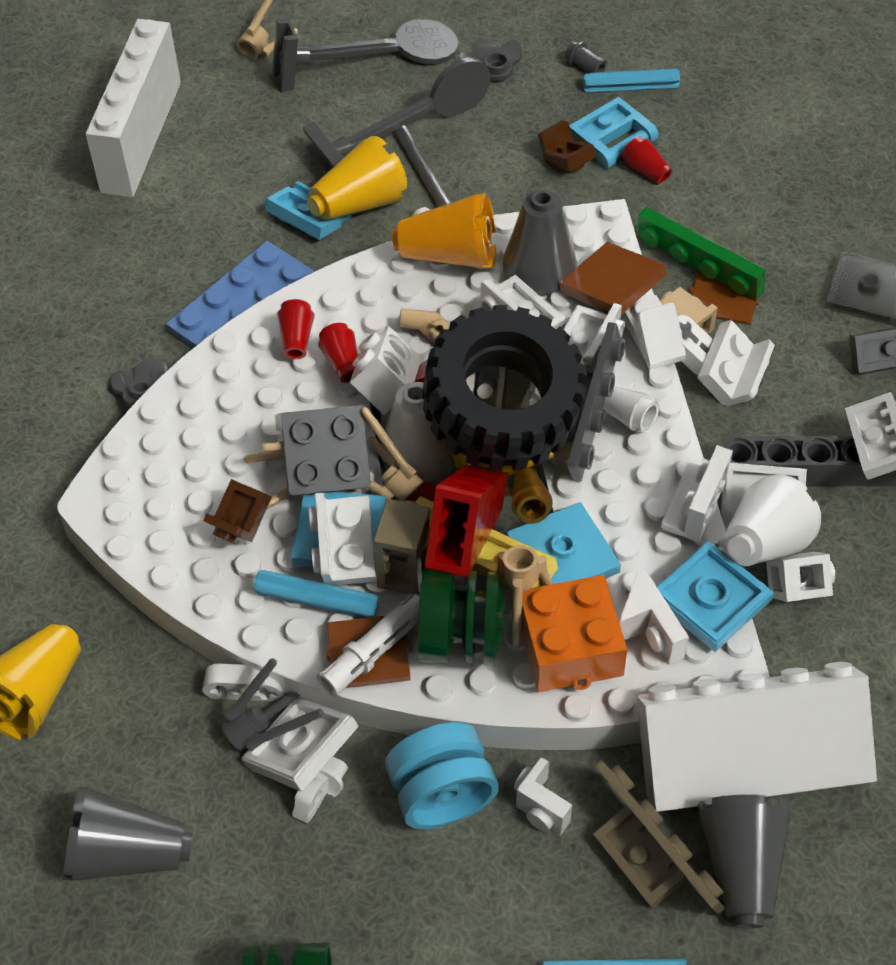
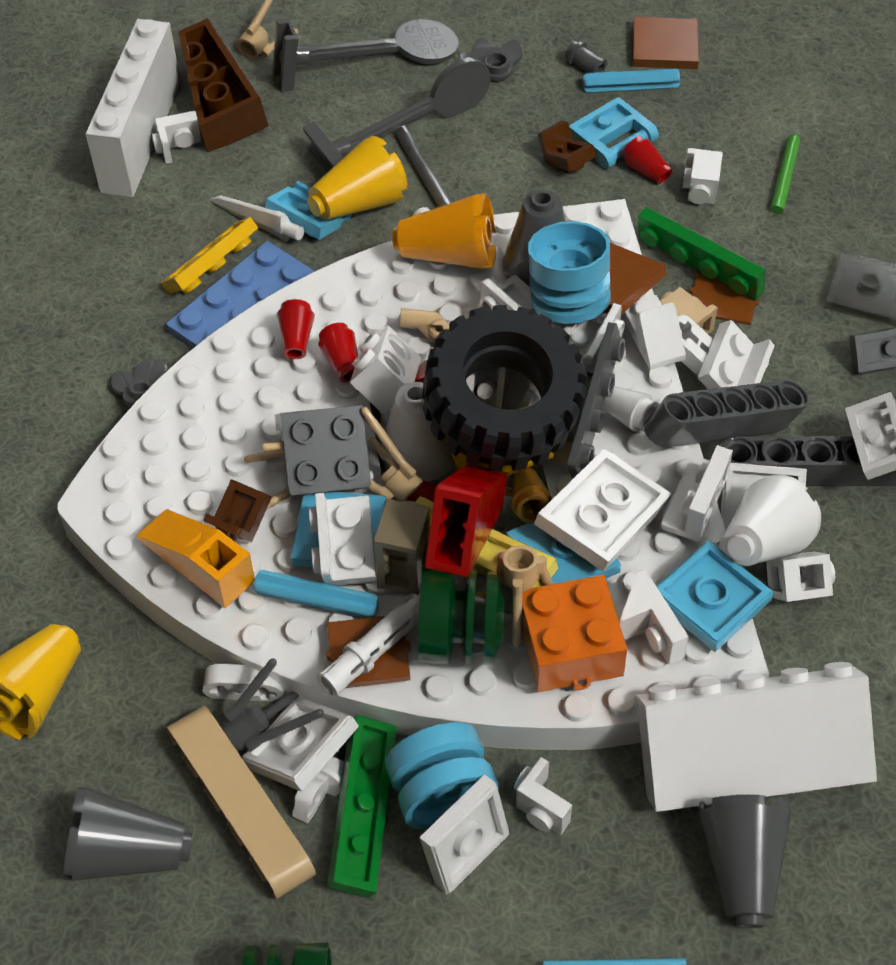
(176, 131): none -> white bracket
(200, 555): none -> light orange slope
(210, 257): none -> yellow plate
(220, 90): none -> reddish brown wedge
(242, 800): none -> tan beam
(267, 219): none -> white bar
(361, 809): none -> green plate
(465, 835): none -> white plate
(569, 272): none -> medium azure wheel
(602, 509): none -> white plate
(643, 850): dark tan bracket -> none
(665, 43): none -> dark orange tile
(702, 175): none -> white brick
(725, 413): none -> dark grey beam
(785, 174): none -> bright green bar

